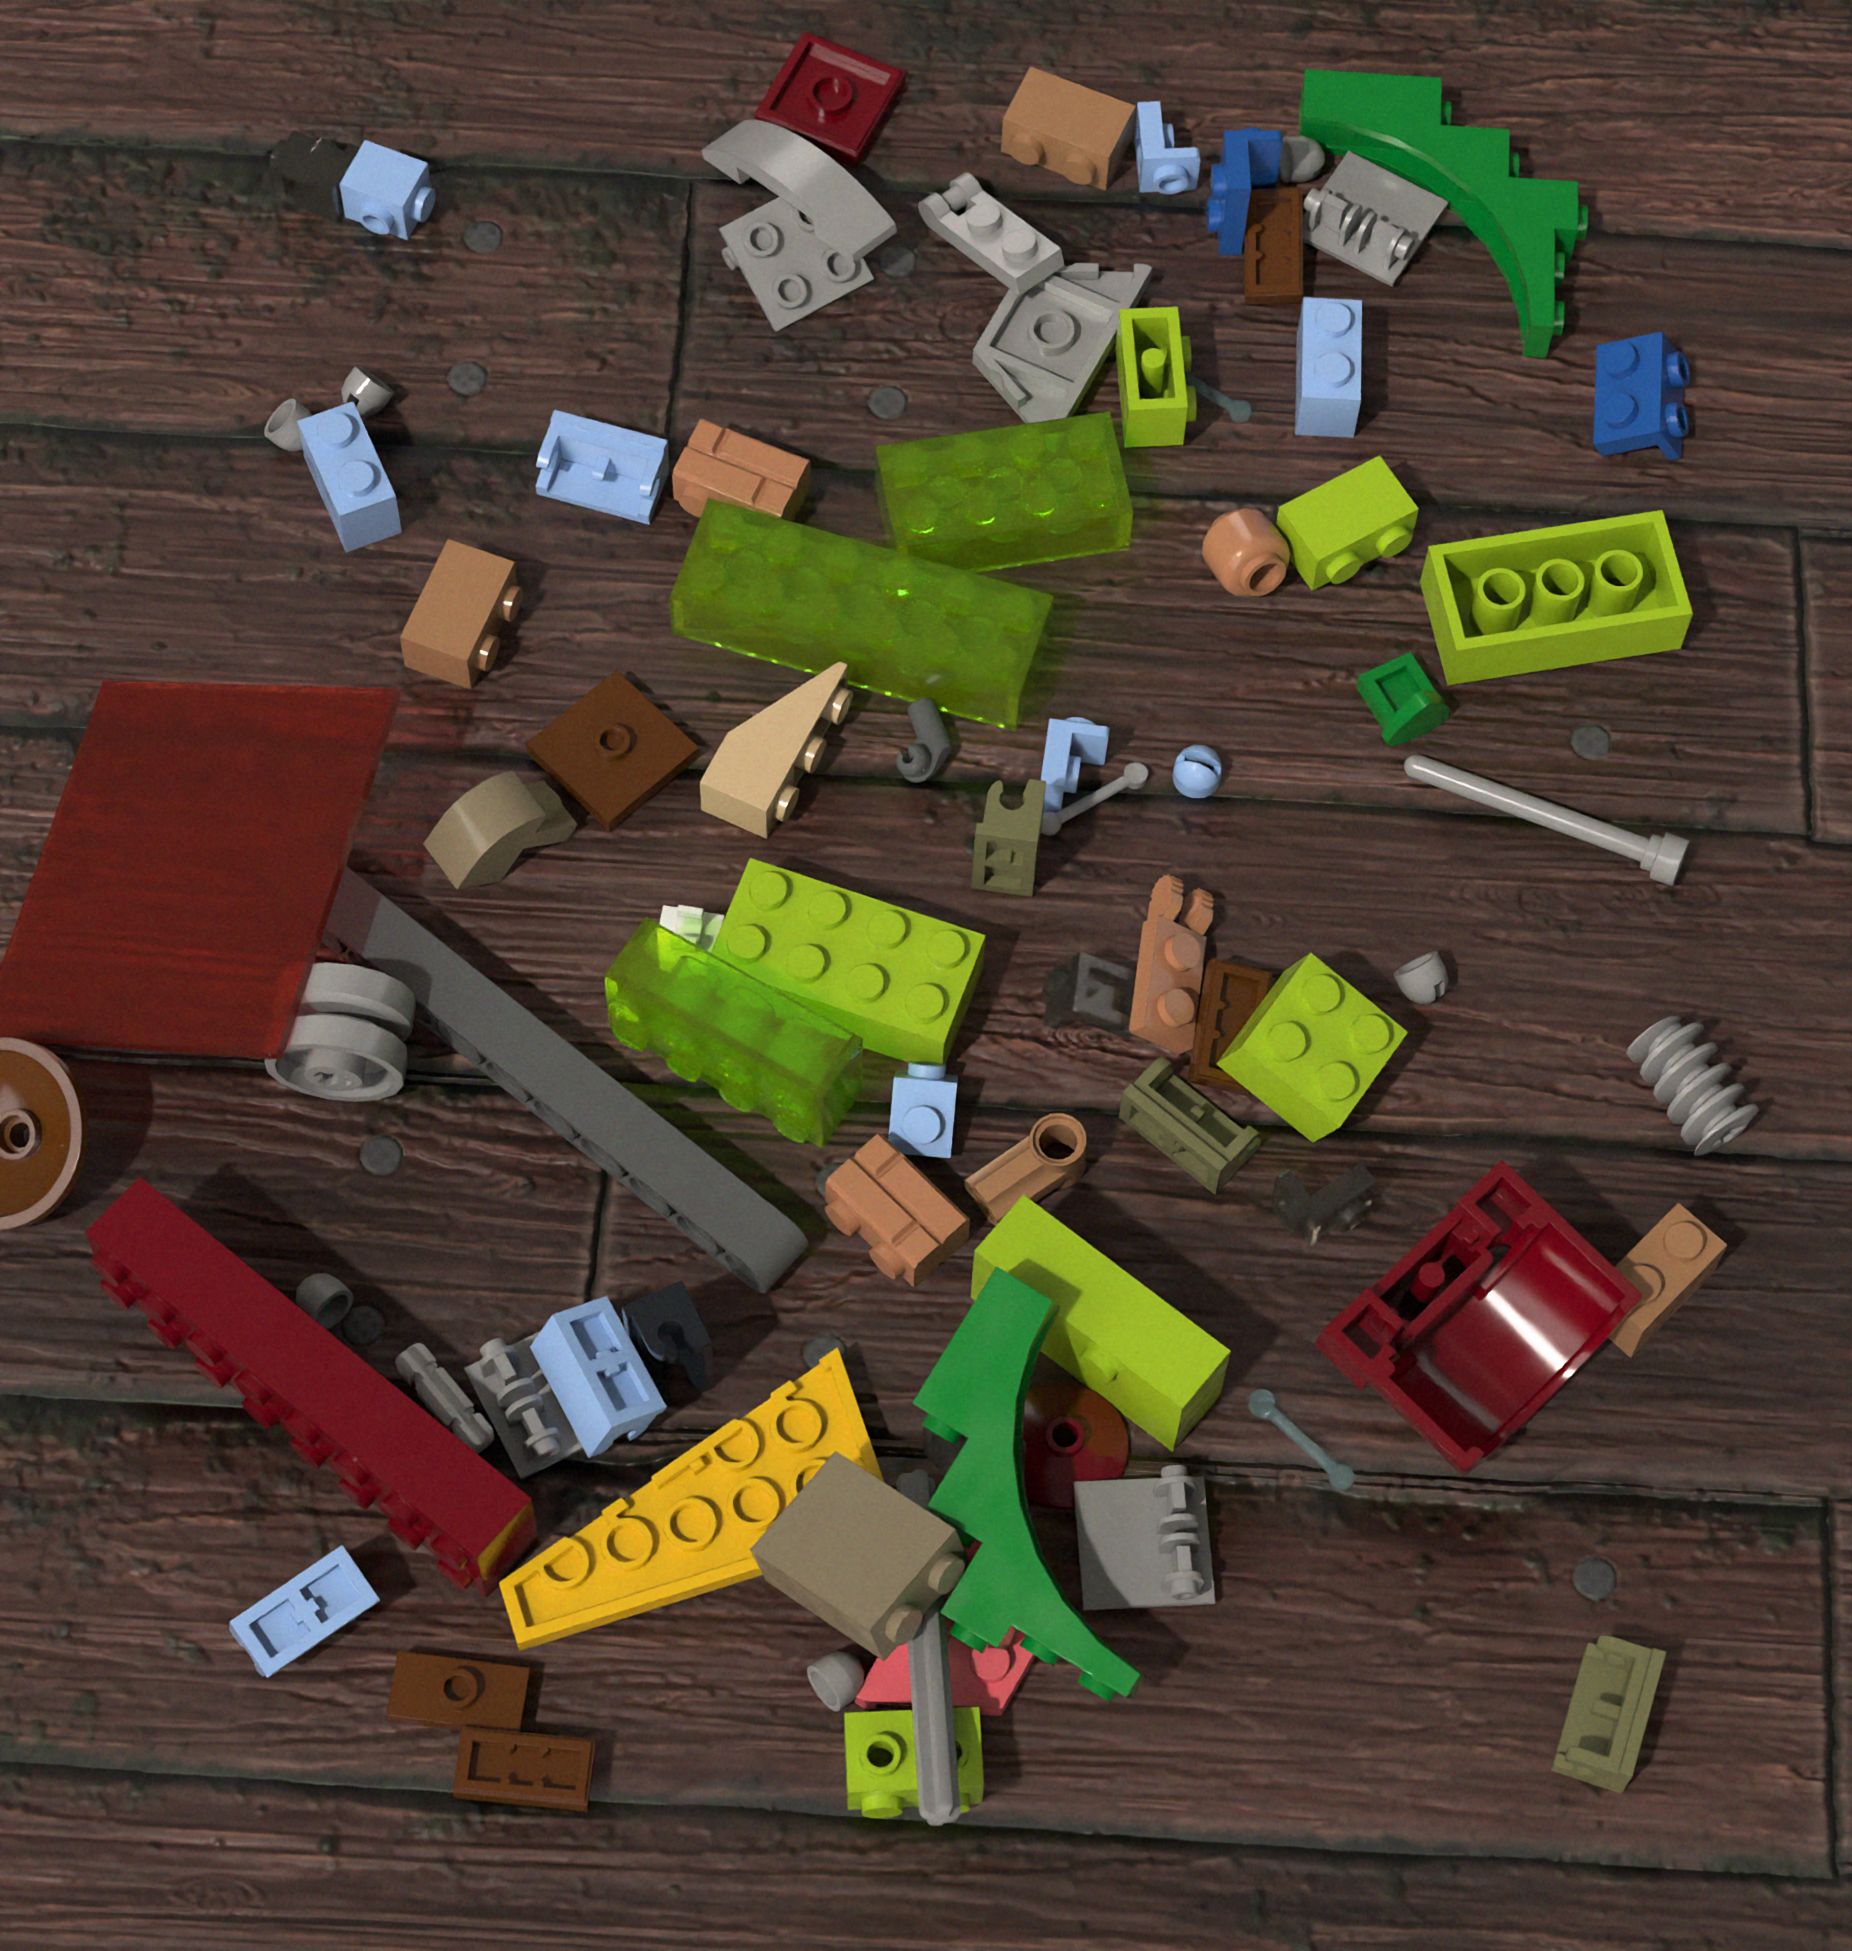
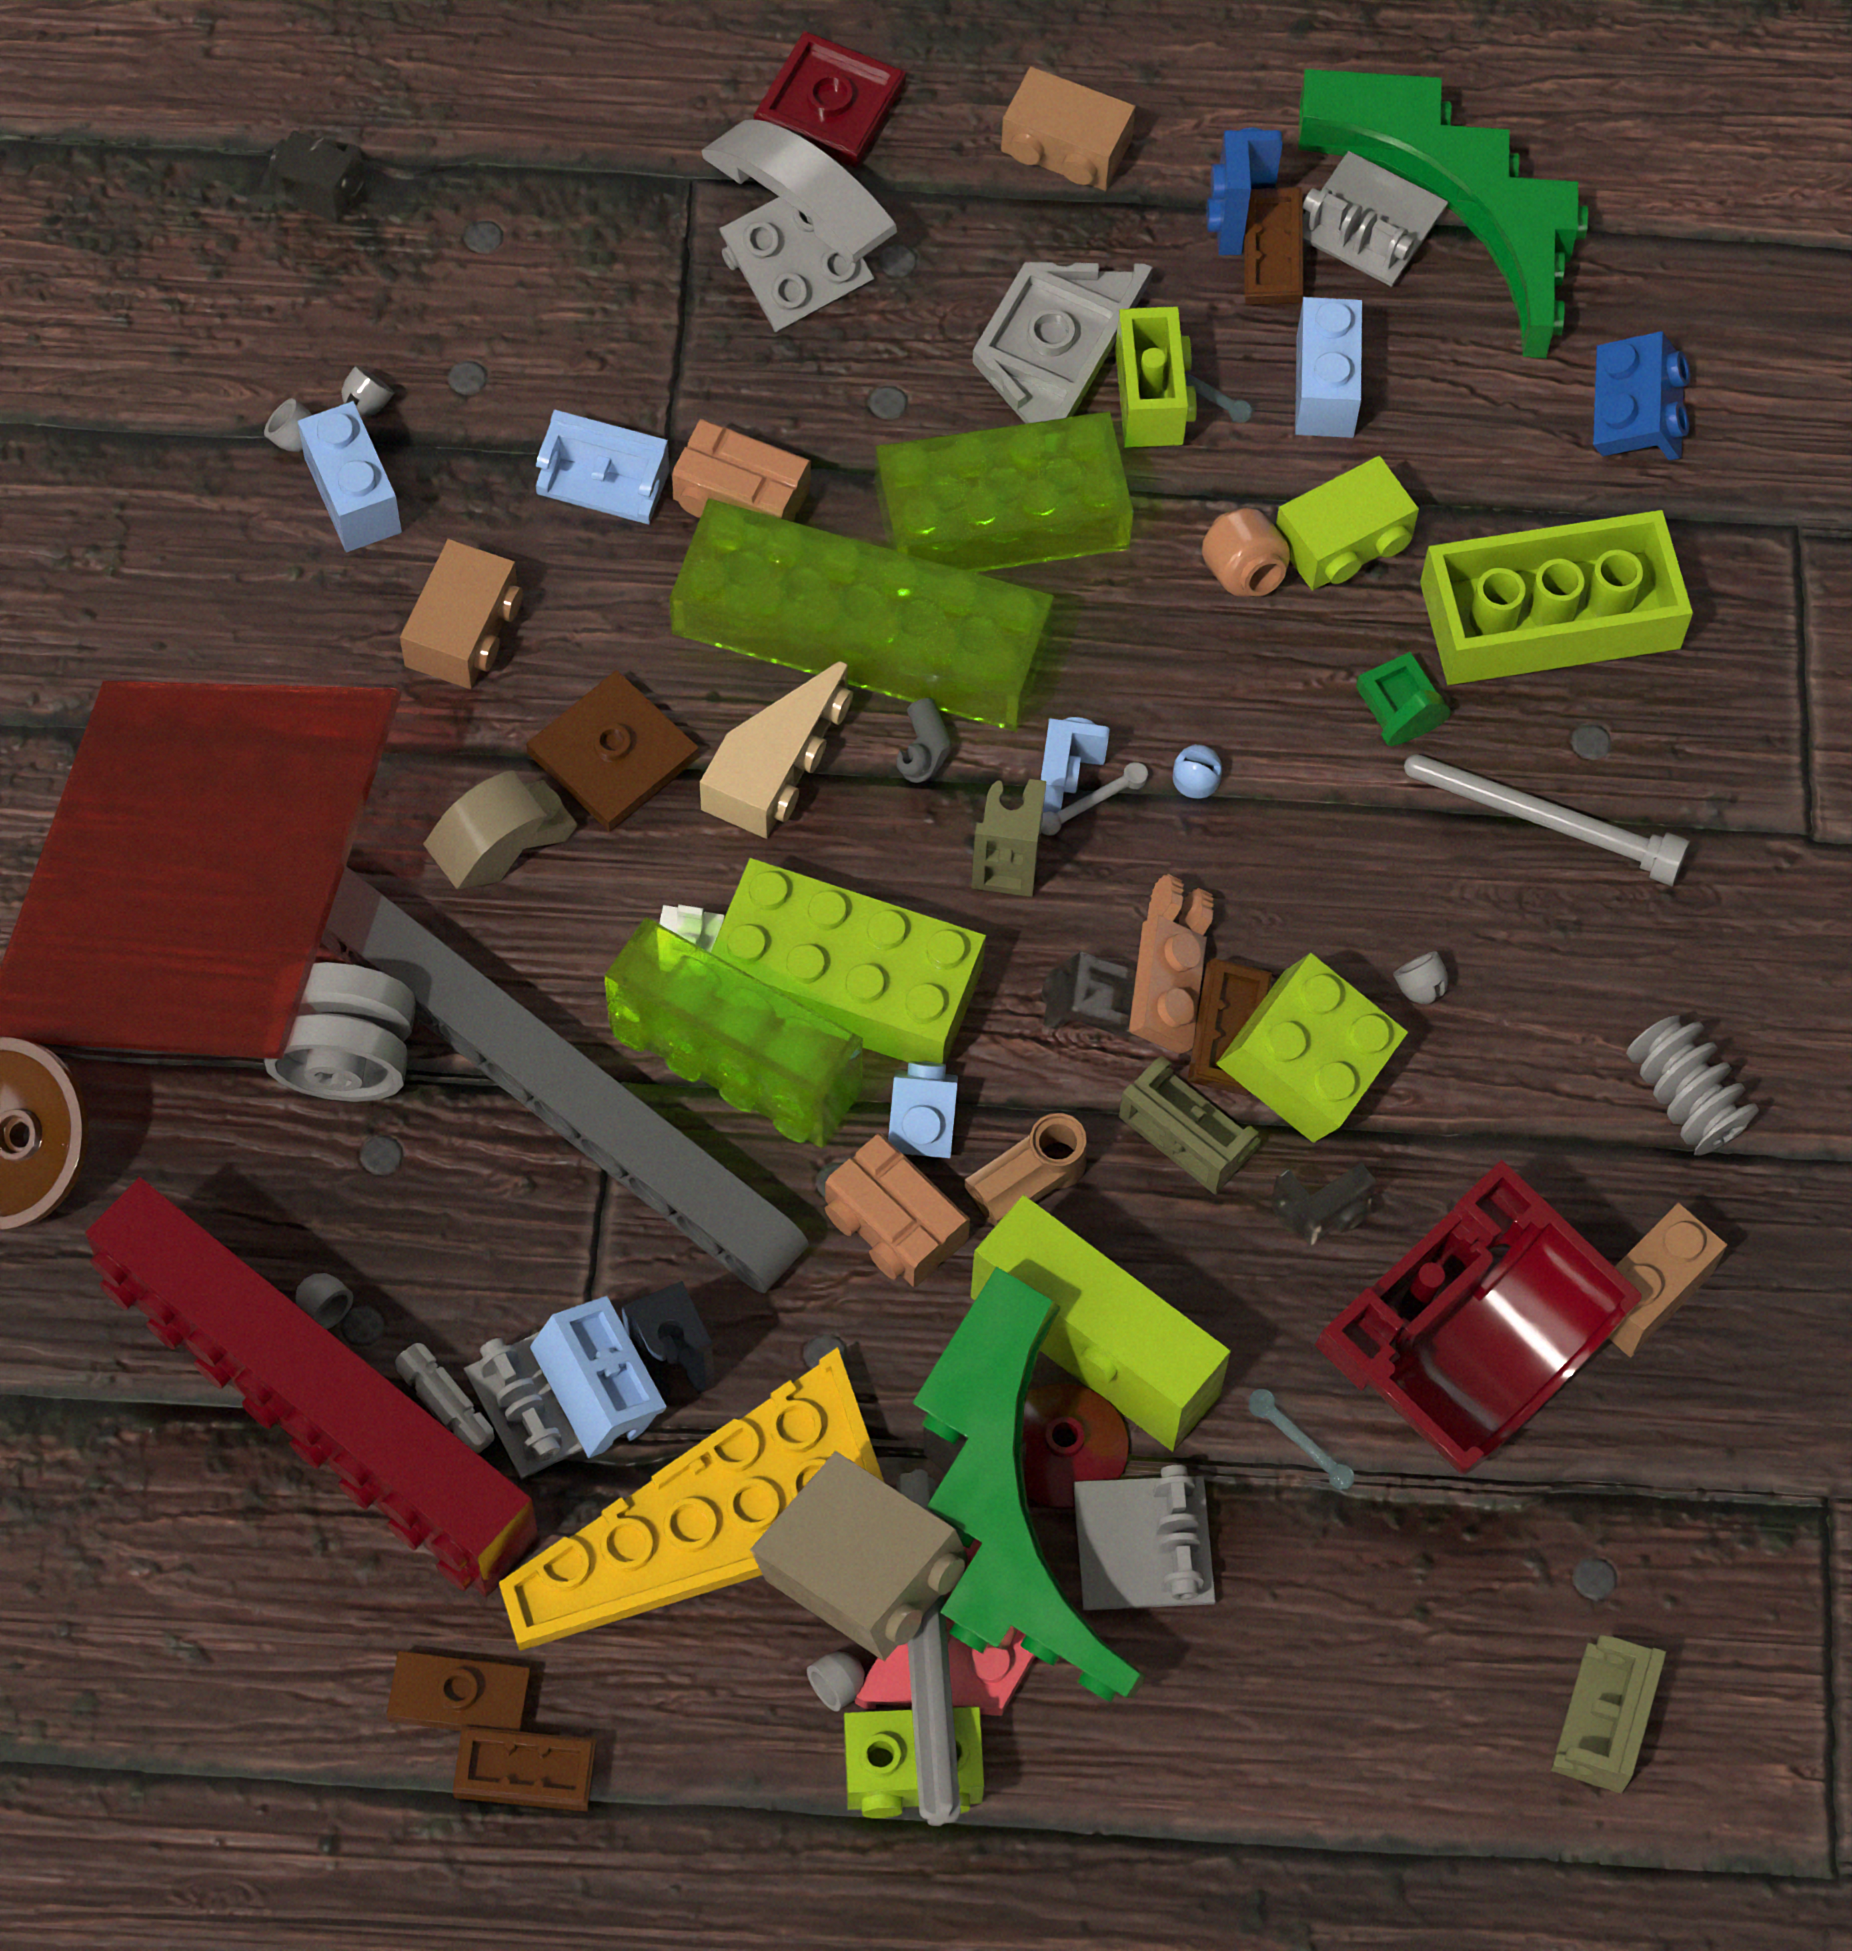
(303, 1612): light blue hinge -> none
(387, 190): light blue brick -> none
(991, 234): light grey plate -> none
(1158, 163): light blue bracket -> none
(1300, 159): light grey hinge -> none

